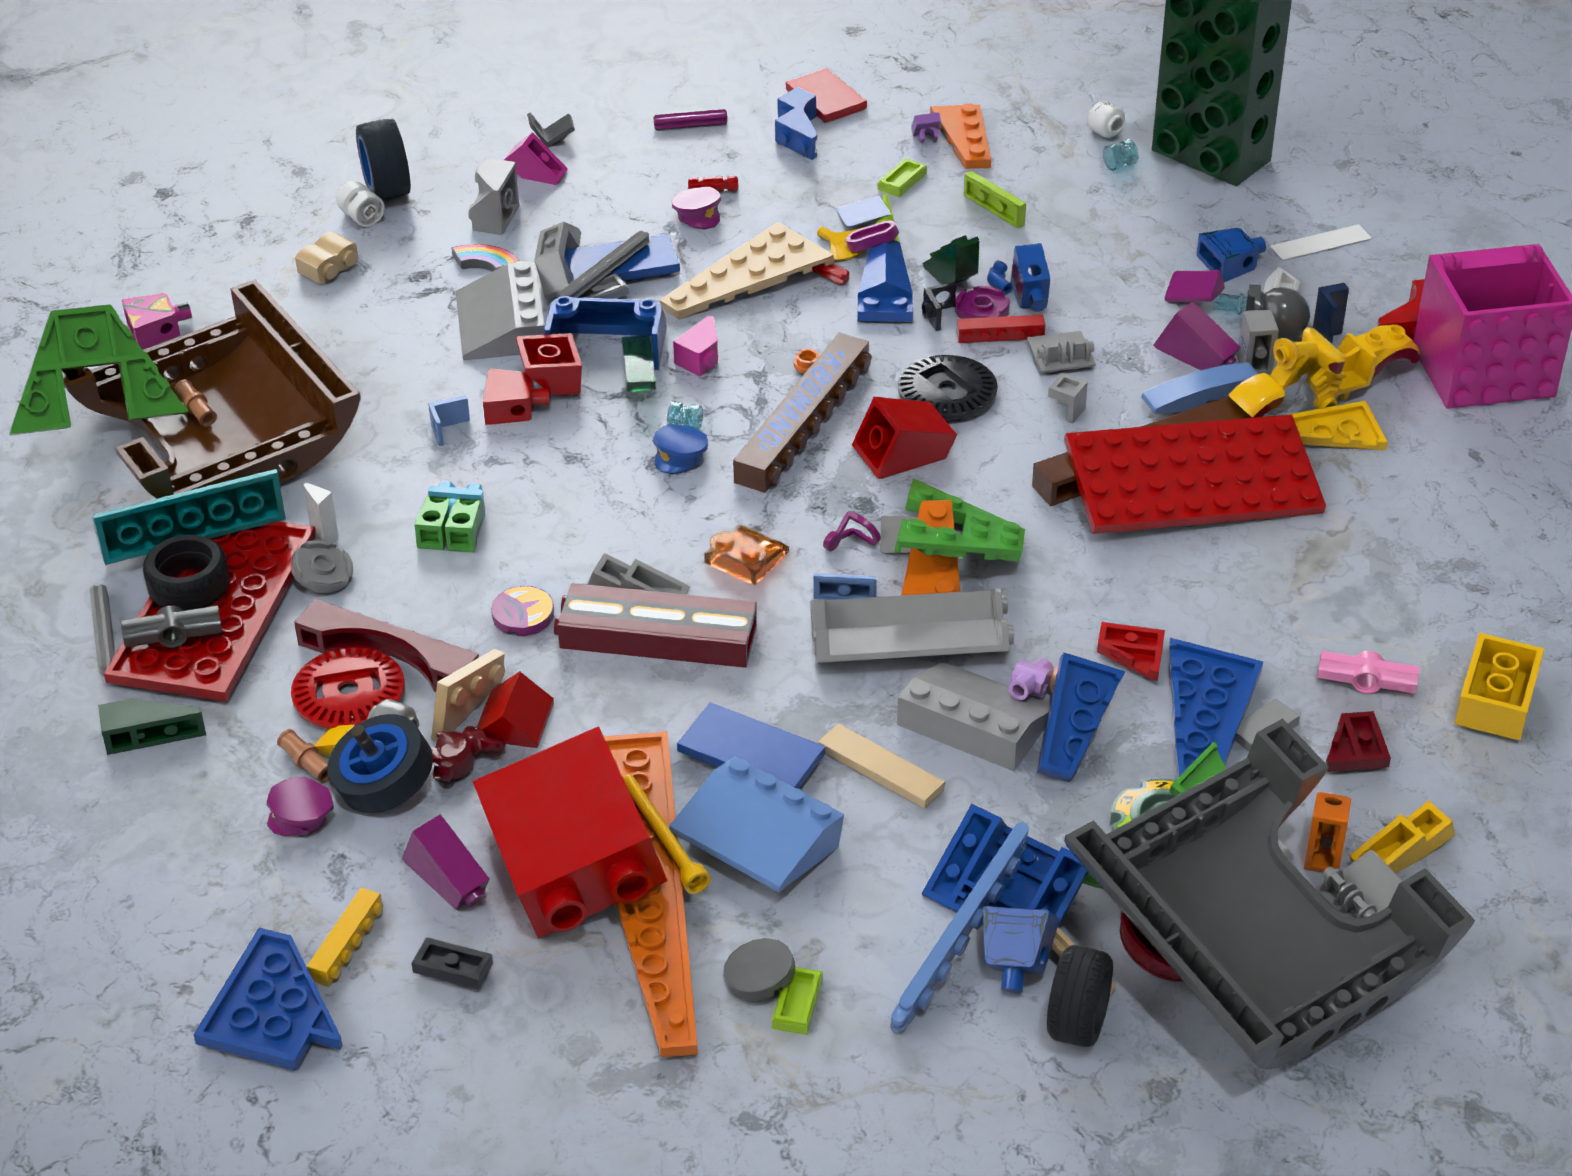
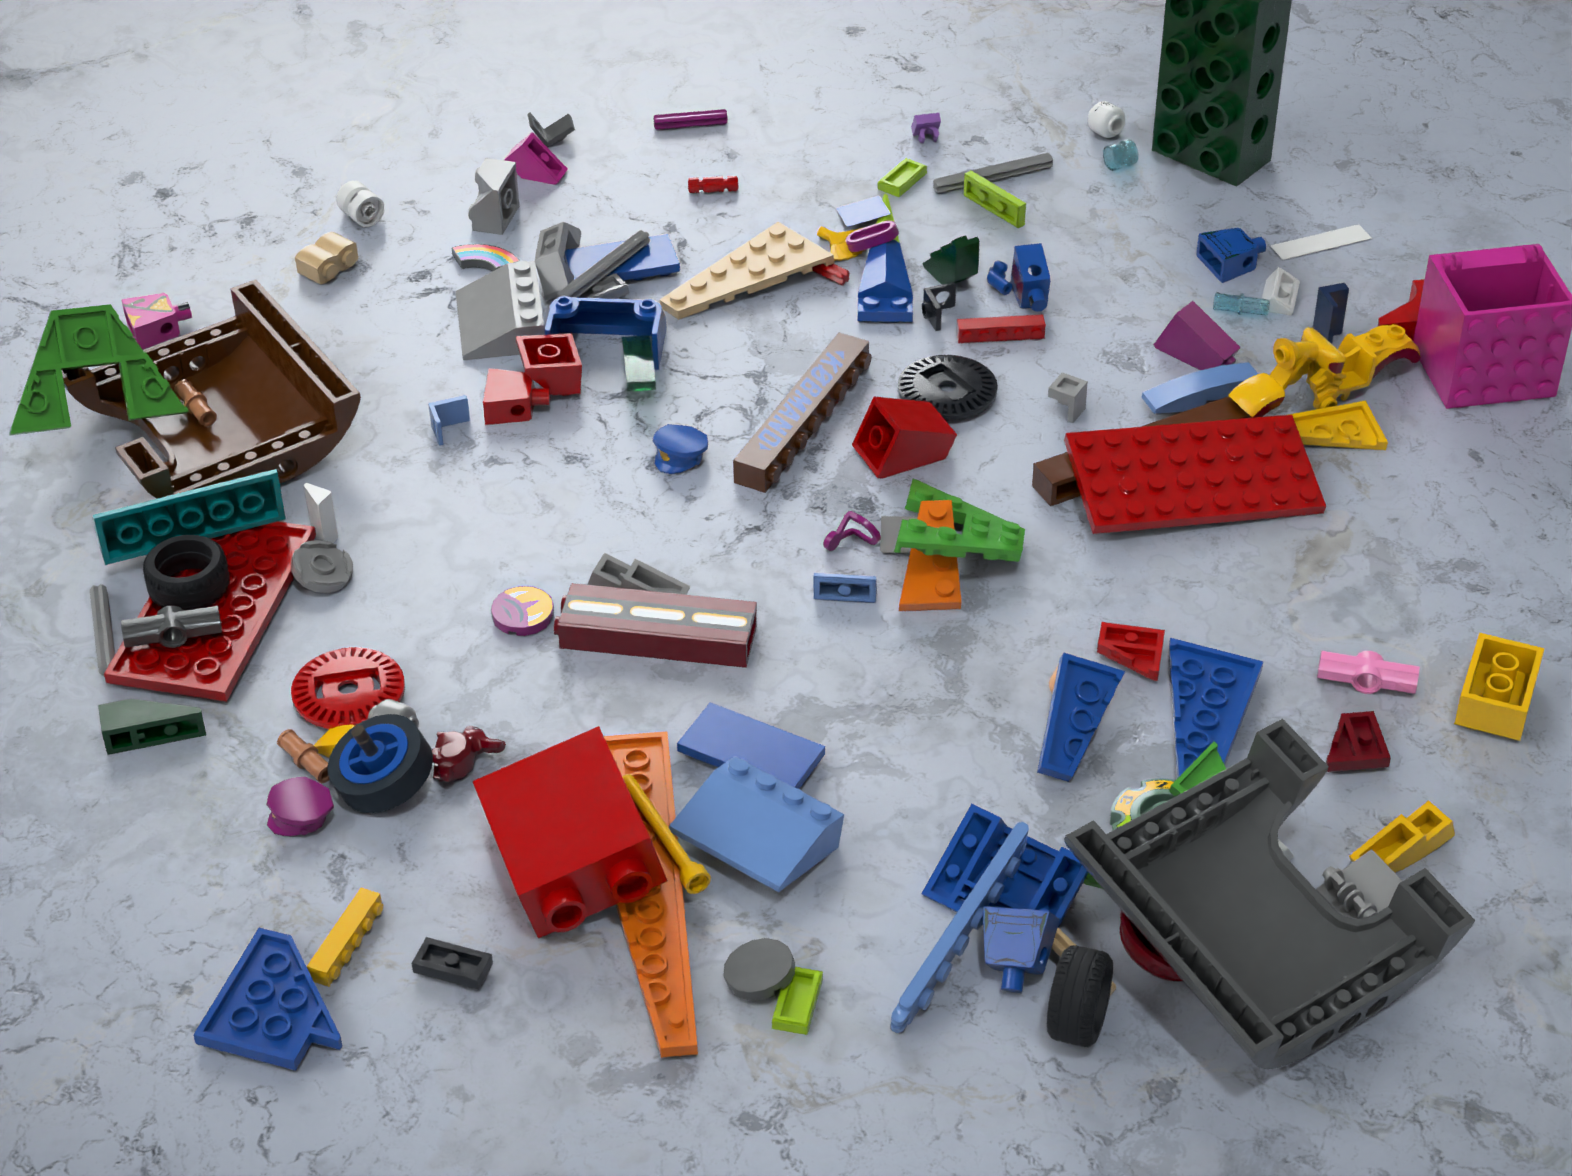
(330, 627): arch -> none
(383, 158): black wheel -> none
(445, 863): magenta slope -> none
(450, 517): bright green hips -> none
(464, 690): tan wing -> none
(516, 712): red slope -> none
(685, 415): clear light blue wheel -> none
(697, 347): dark pink slope -> none
(698, 207): hat -> none
(744, 553): clear orange slope -> none
(793, 122): blue arch -> none
(805, 359): orange plate -> none
(832, 94): tile -> none
(882, 766): tan tile -> none
(910, 626): light grey panel -> none
(966, 133): orange wing -> none
(968, 303): magenta tile -> none
(972, 714): light grey slope -> none
(996, 172): none -> light grey axle
(1030, 679): lavender axle -> none
(1062, 351): light grey hinge -> none
(1194, 286): magenta slope -> none
(1257, 340): light grey brick -> none
(1261, 719): light grey tile -> none
(1287, 306): dark grey tile -> none
(1328, 821): orange torso -> none

